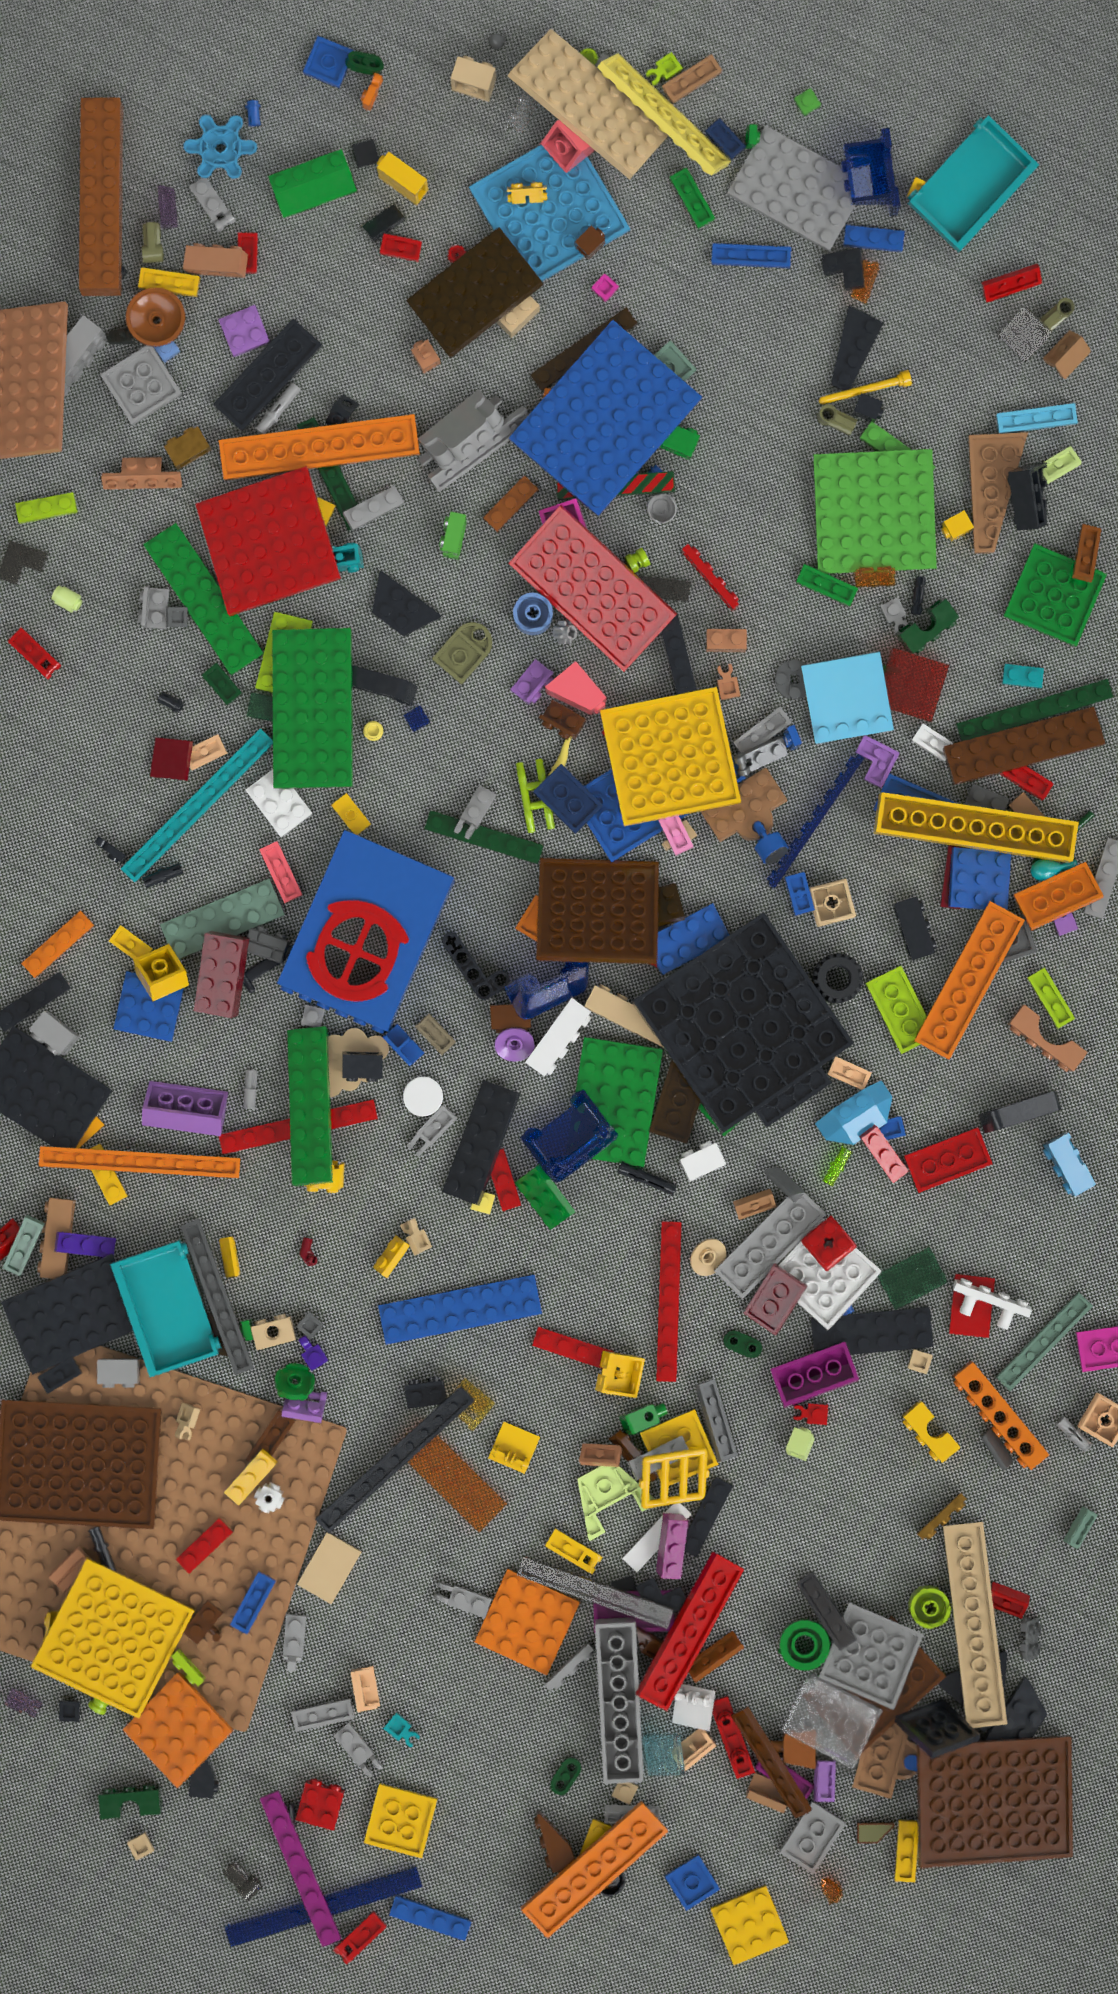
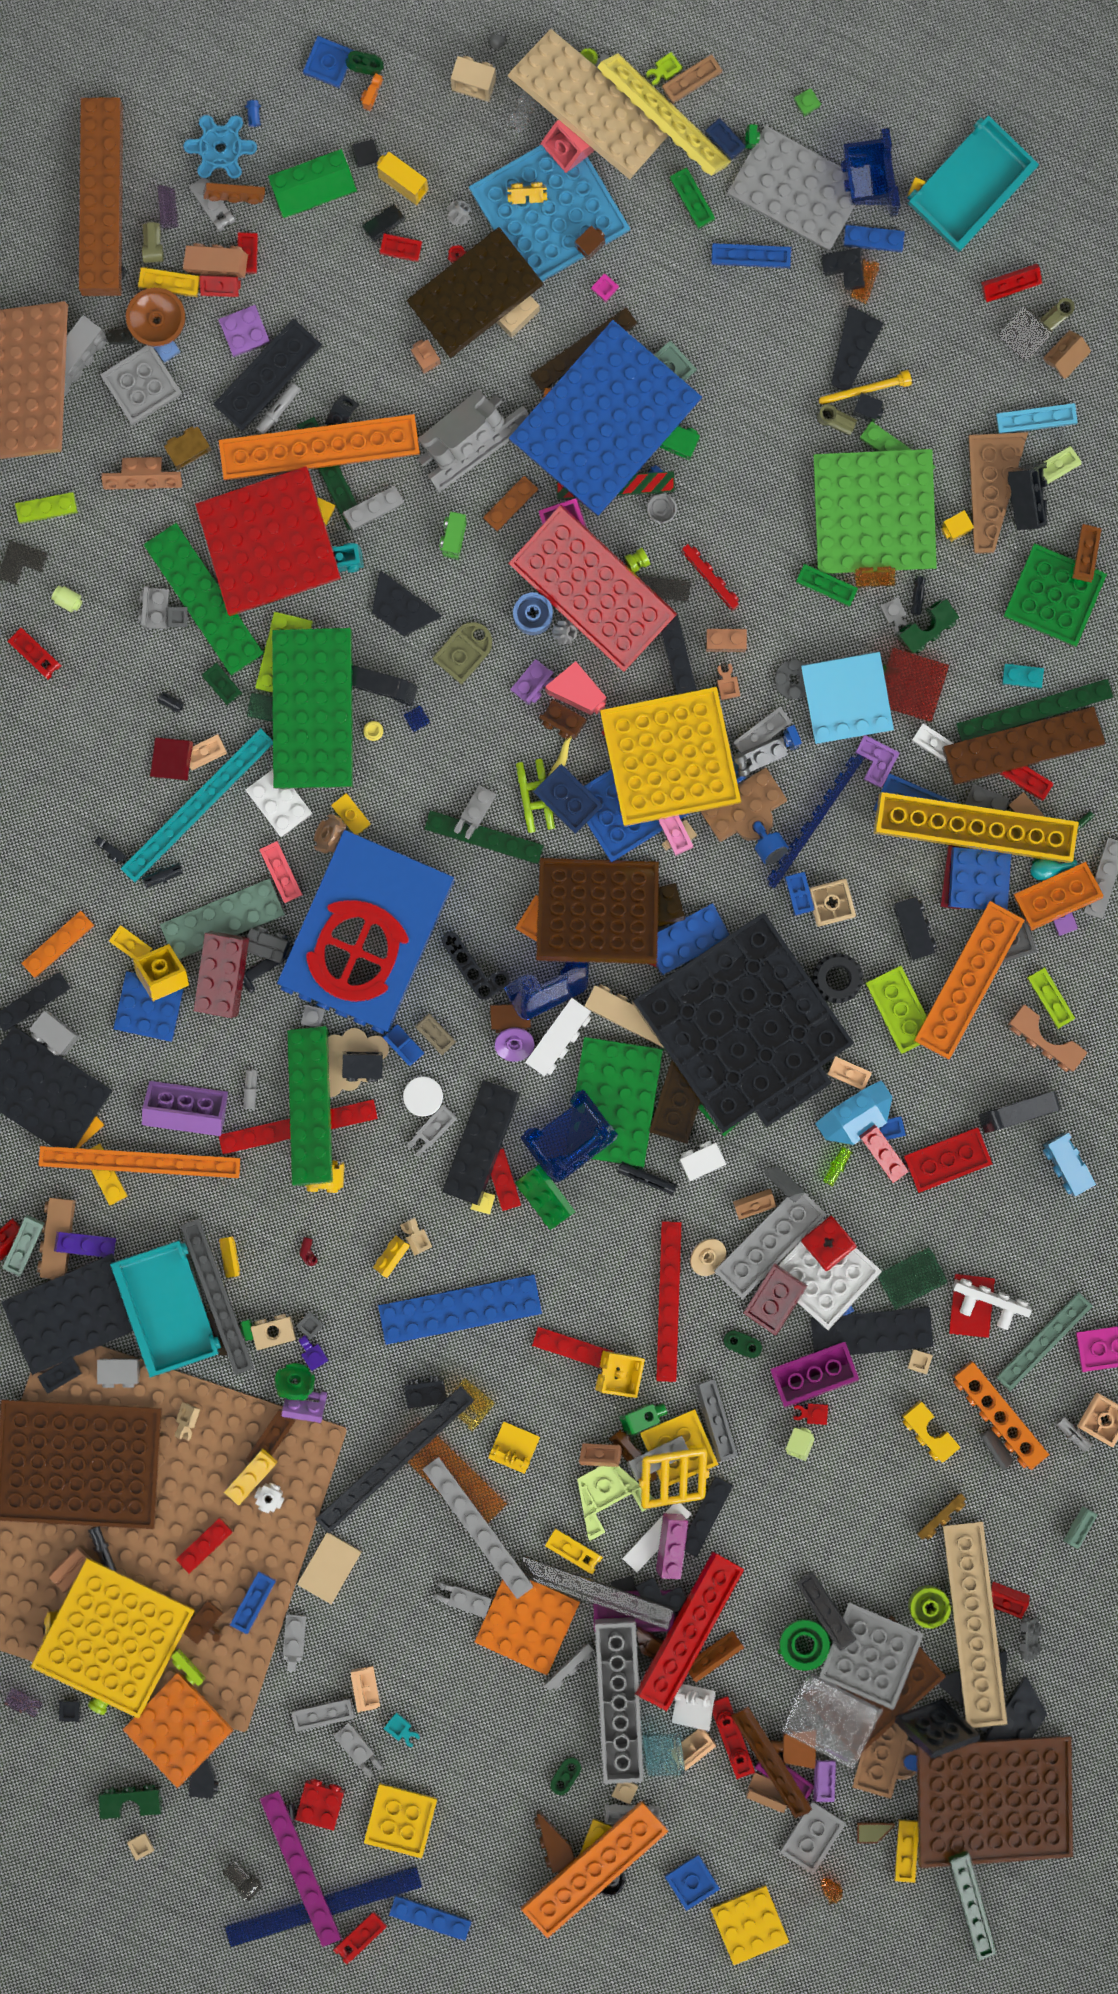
(219, 285): none -> red plate
(234, 193): none -> dark orange plate
(328, 834): none -> medium nougat plate
(458, 212): none -> light grey gear
(478, 1527): none -> light grey plate
(972, 1905): none -> tile

